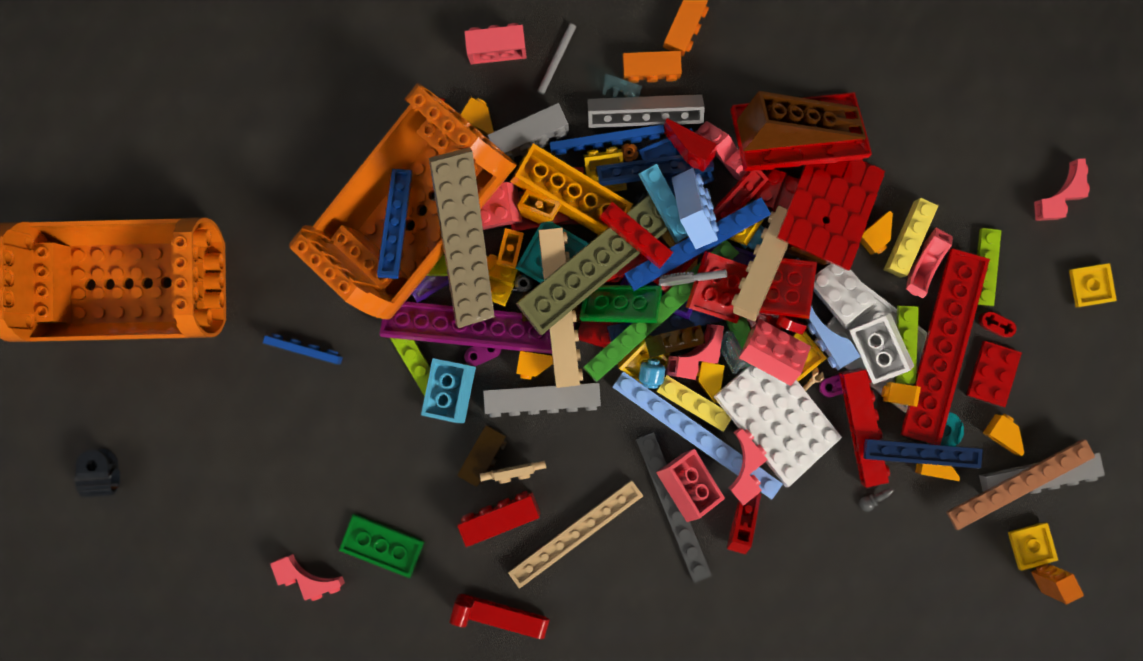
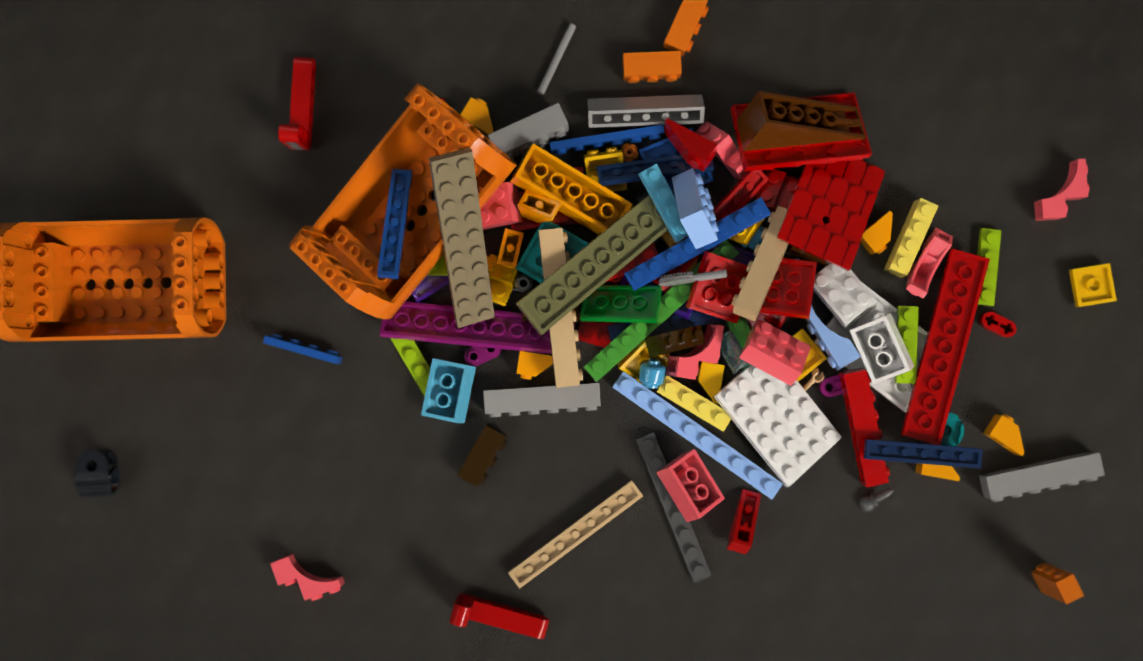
(298, 133): none -> red beam
(381, 545): green tile -> none
(495, 44): coral brick -> none
(498, 519): red brick -> none
(521, 471): tan plate -> none
(628, 88): clear light blue plate -> none
(635, 235): red plate -> none
(747, 486): coral arch -> none
(791, 324): red beam -> none
(901, 394): light orange slope -> none
(994, 374): red plate -> none
(1020, 484): nougat plate -> none
(1033, 546): yellow plate -> none

